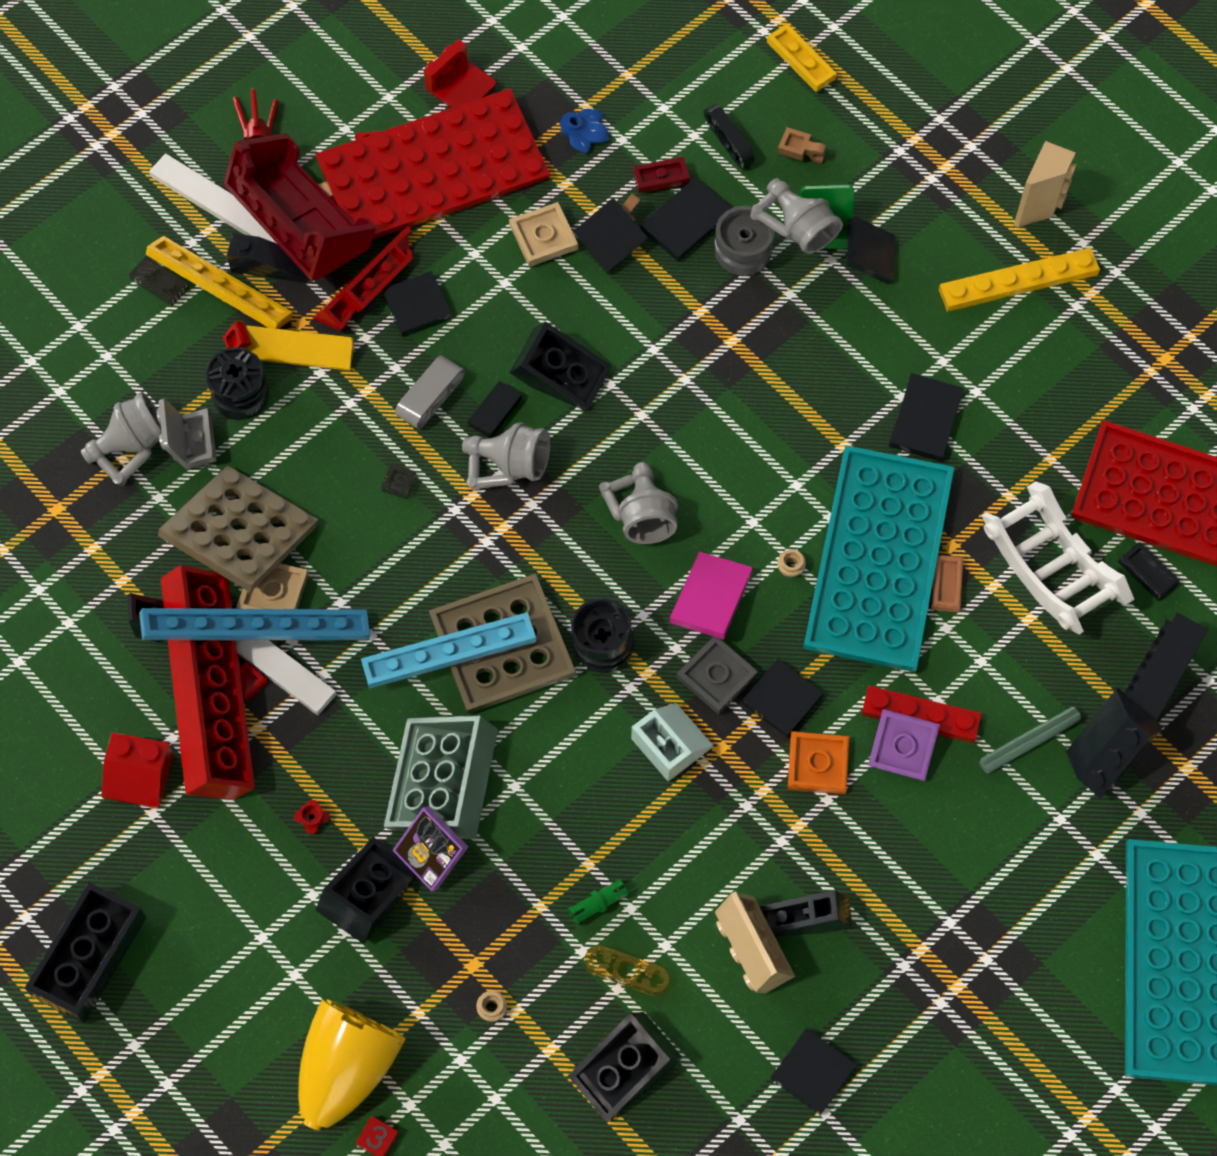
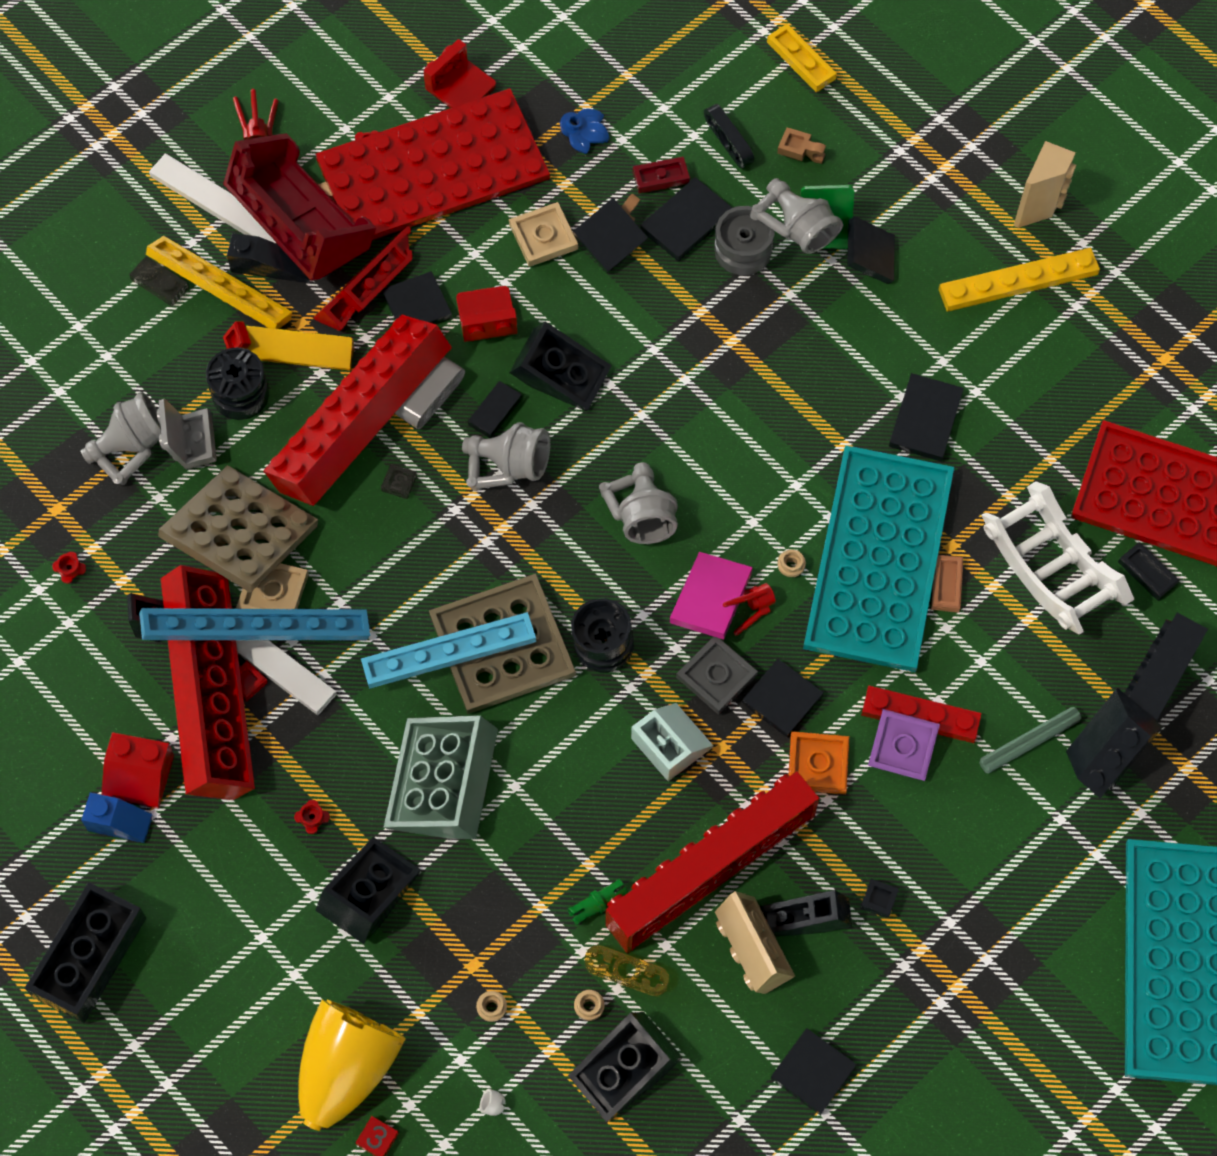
(66, 560): none -> red plate
(116, 818): none -> blue slope
(357, 409): none -> red brick
(430, 848): tile -> none
(486, 313): none -> red bracket
(492, 1103): none -> white hinge
(592, 996): none -> tan plate
(710, 861): none -> red brick
(757, 598): none -> red plant
(879, 898): none -> black plate

